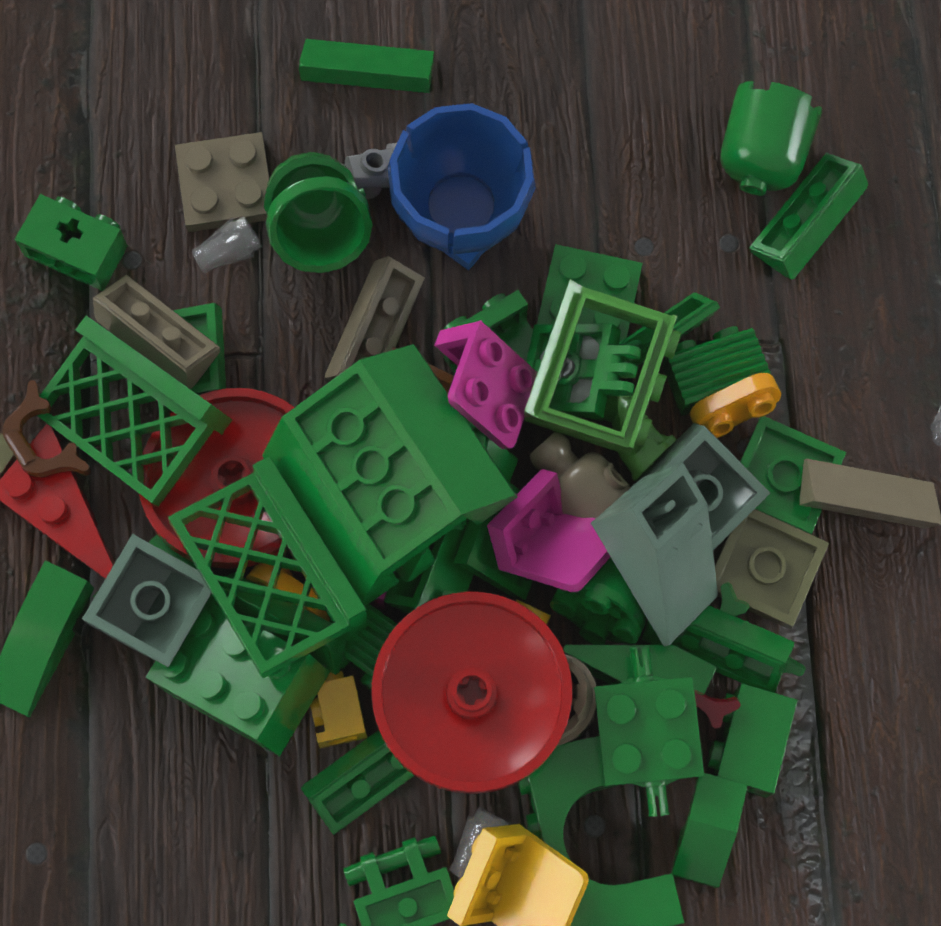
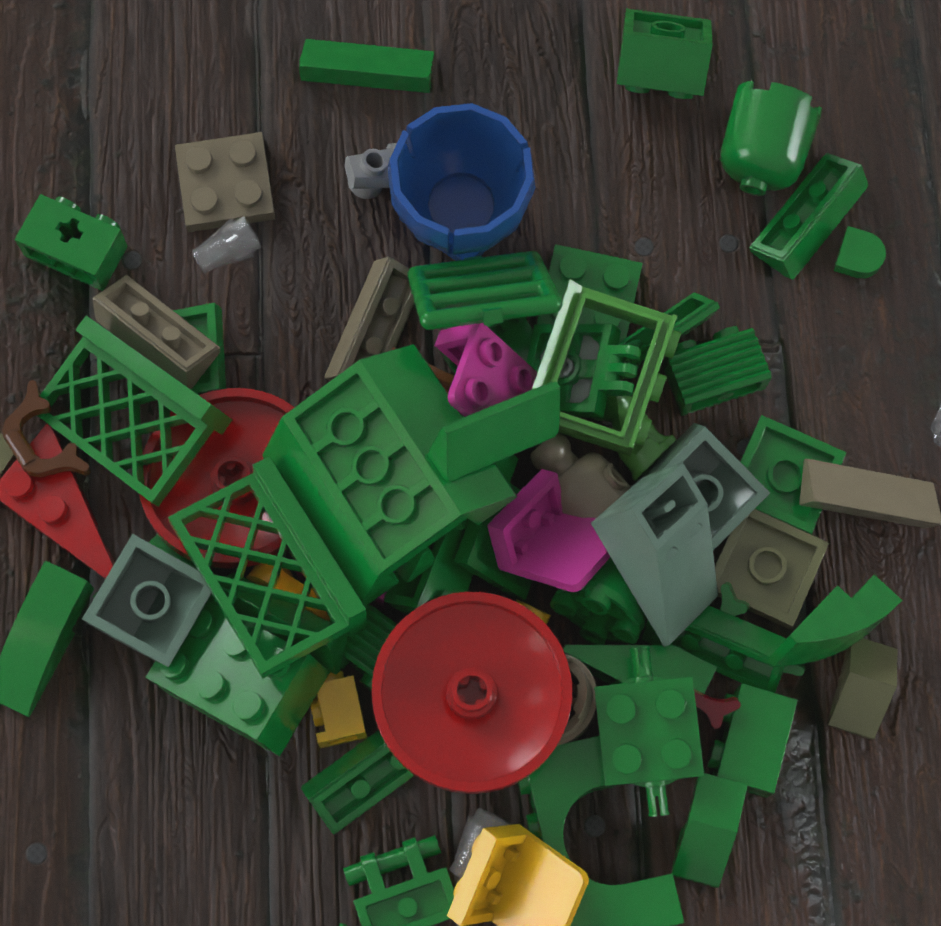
(316, 213): green piece -> none
(483, 290): none -> green bar
(497, 432): none -> green slope
(664, 53): none -> green slope
(737, 403): light orange plate -> none
(836, 624): none -> green slope
(860, 254): none -> green tile
(864, 688): none -> olive slope

